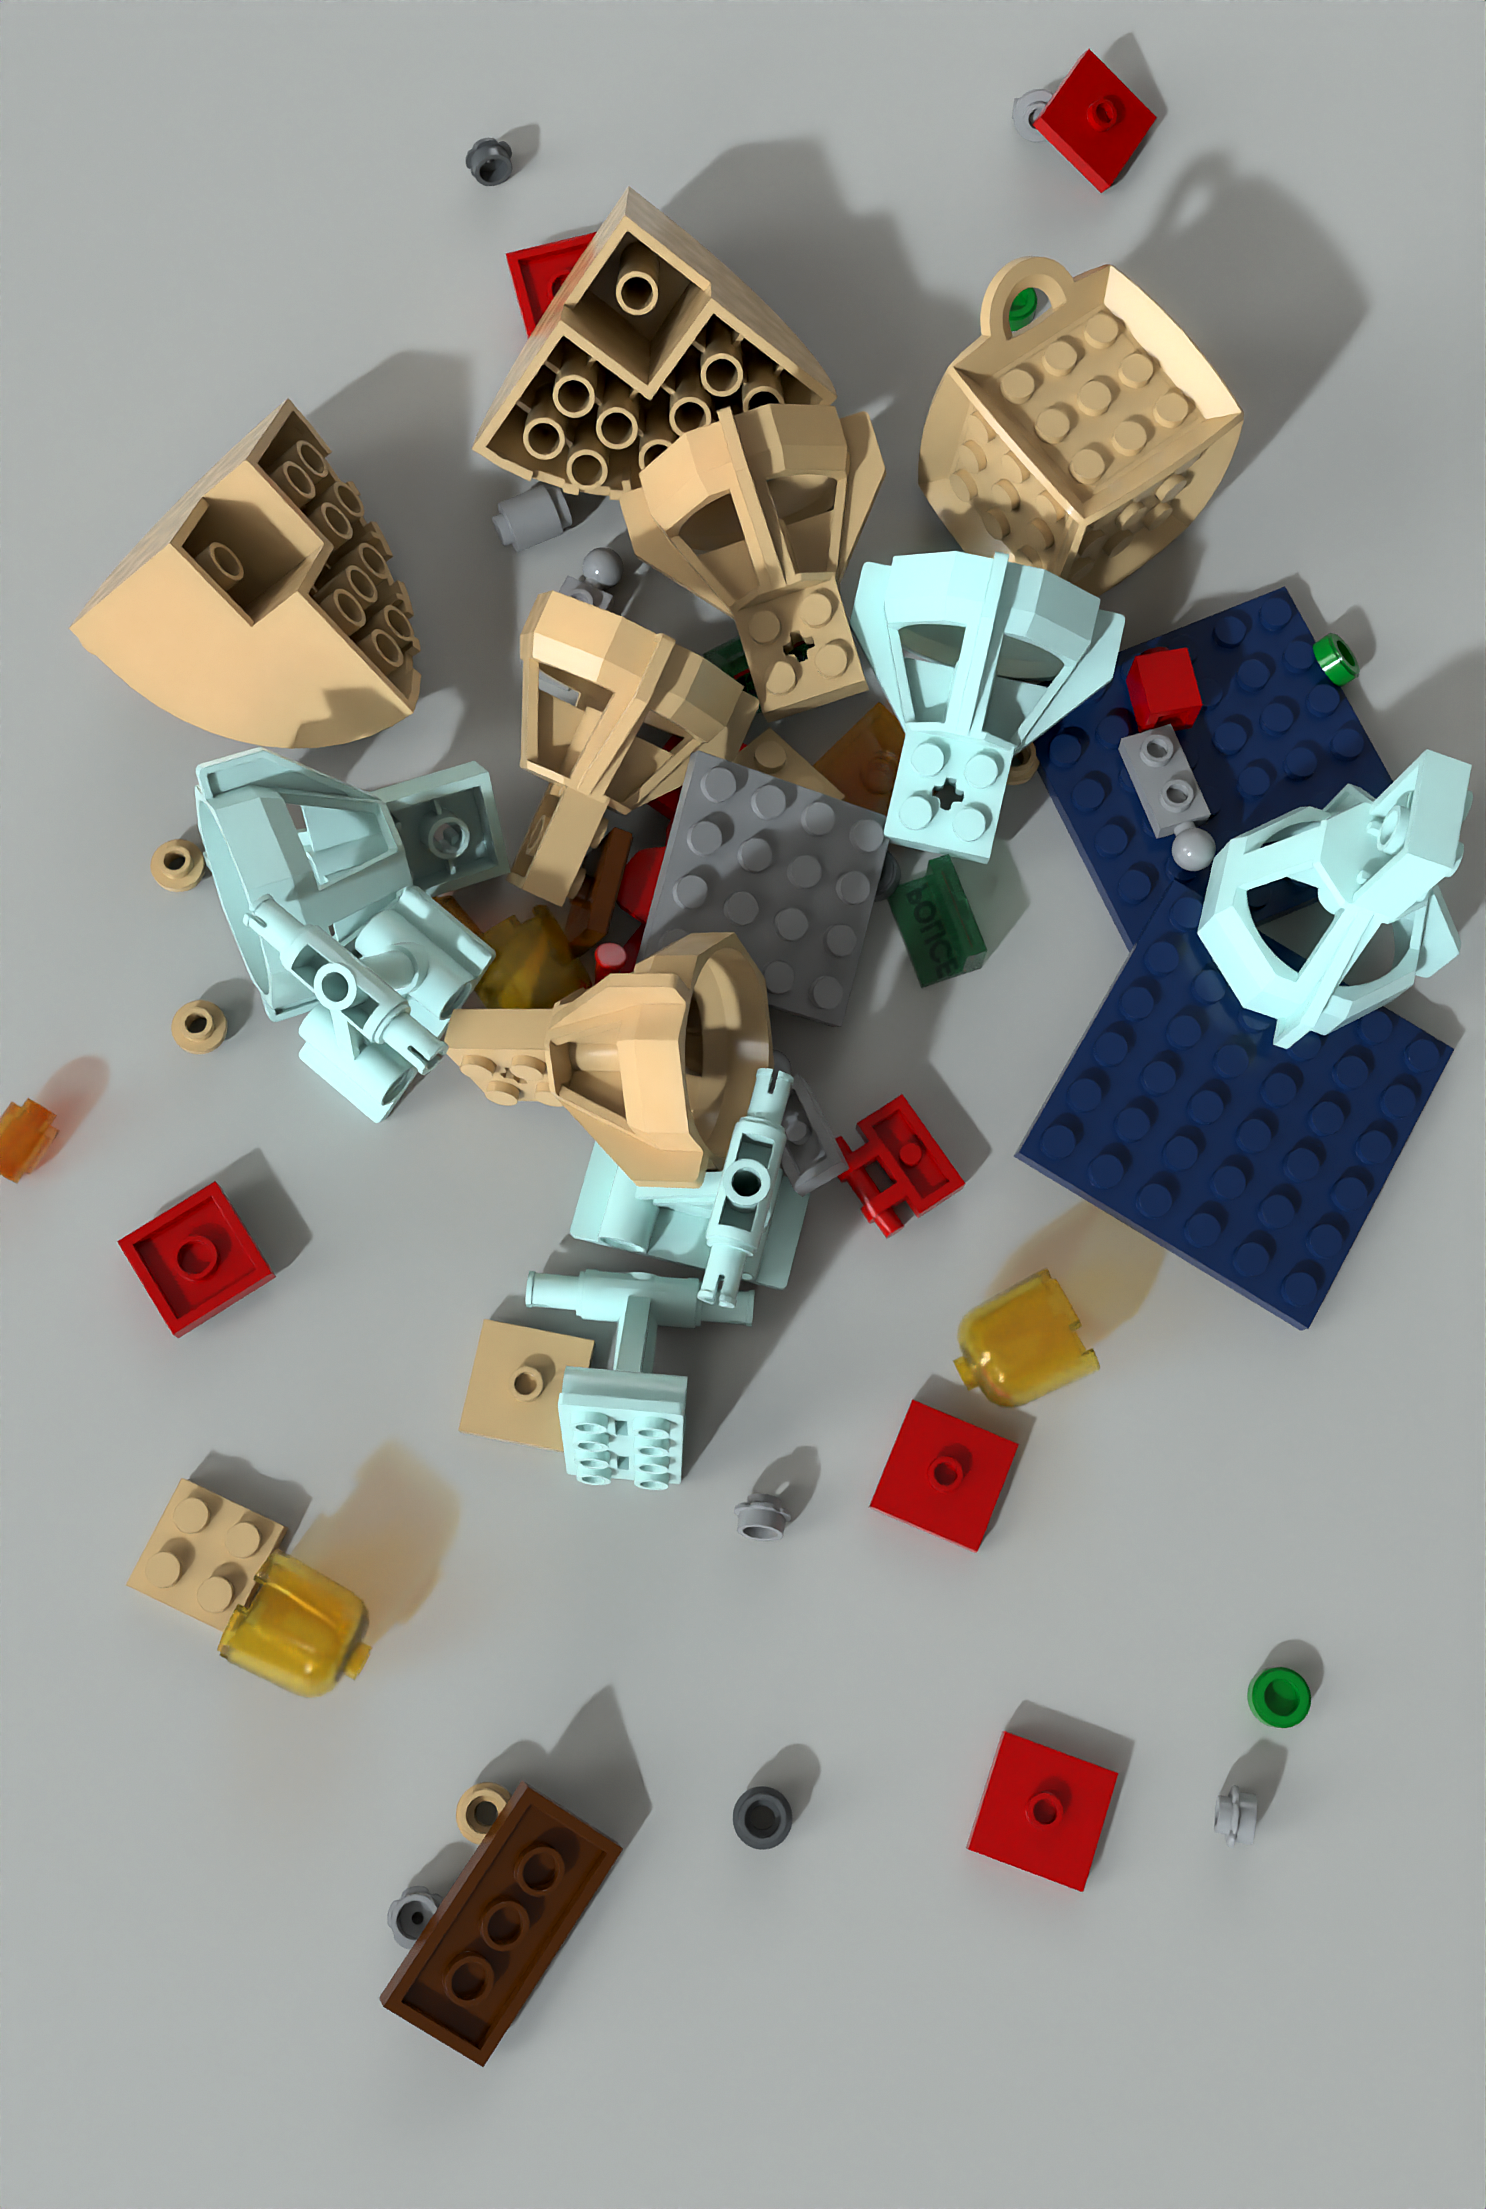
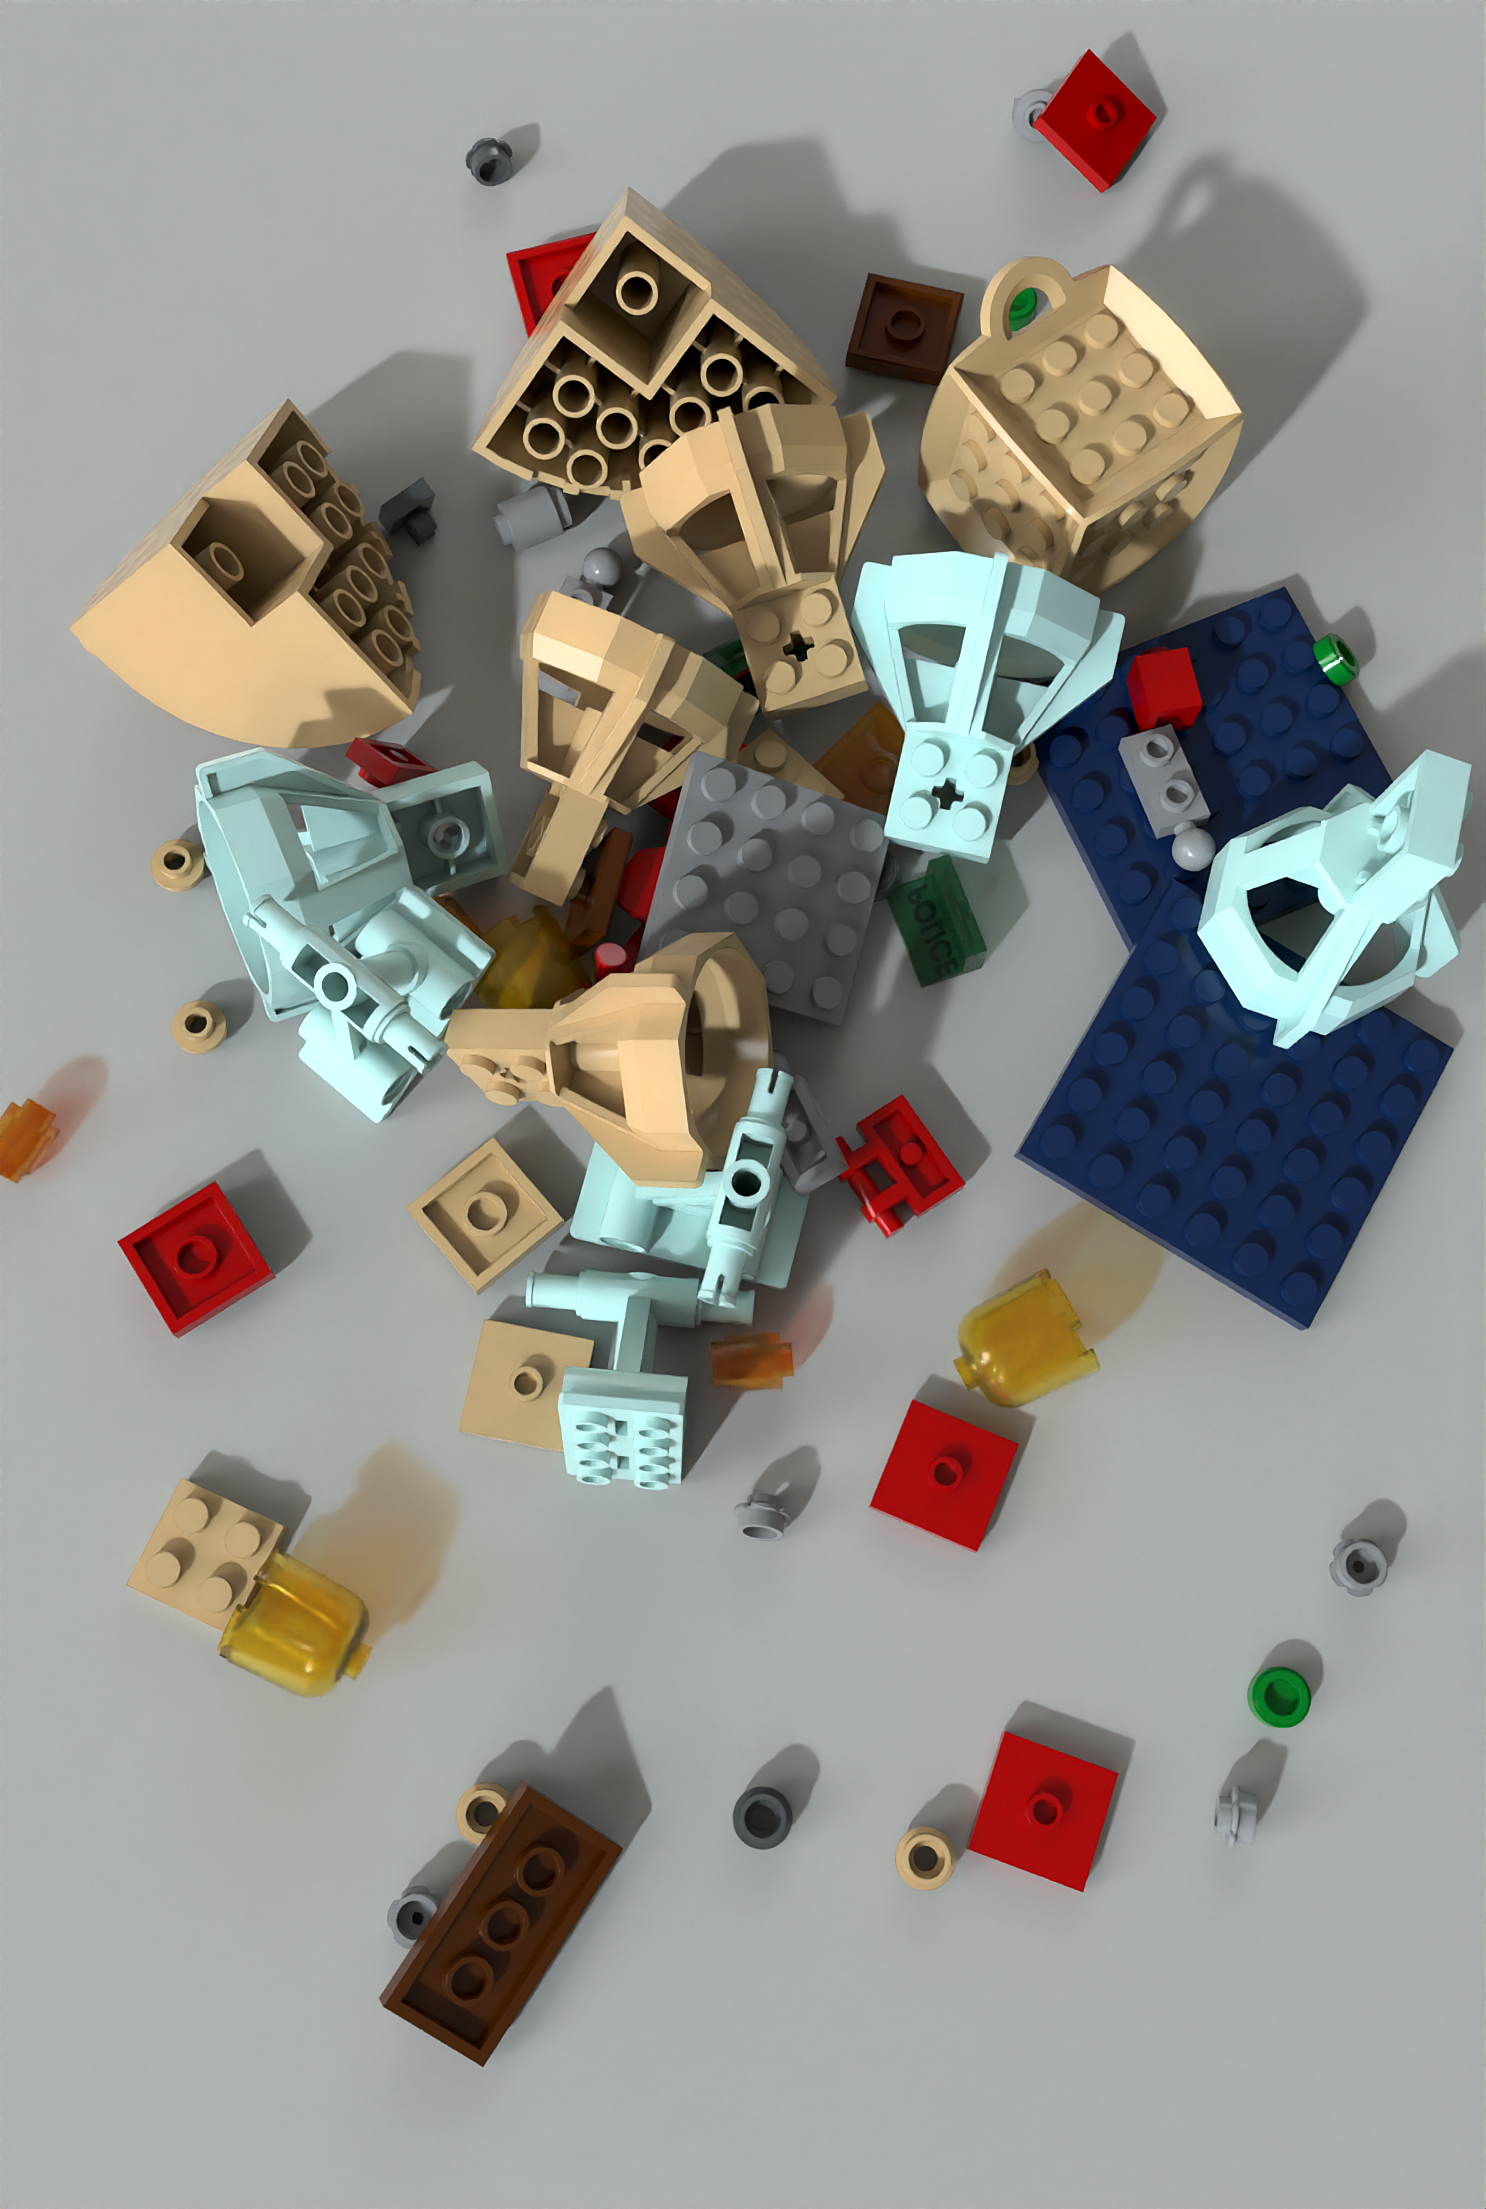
(386, 762): none -> red plate
(410, 510): none -> dark grey tile
(485, 1216): none -> tan plate
(751, 1362): none -> clear orange brick
(904, 329): none -> reddish brown plate
(944, 1863): none -> tan plate
(1373, 1562): none -> light grey plate

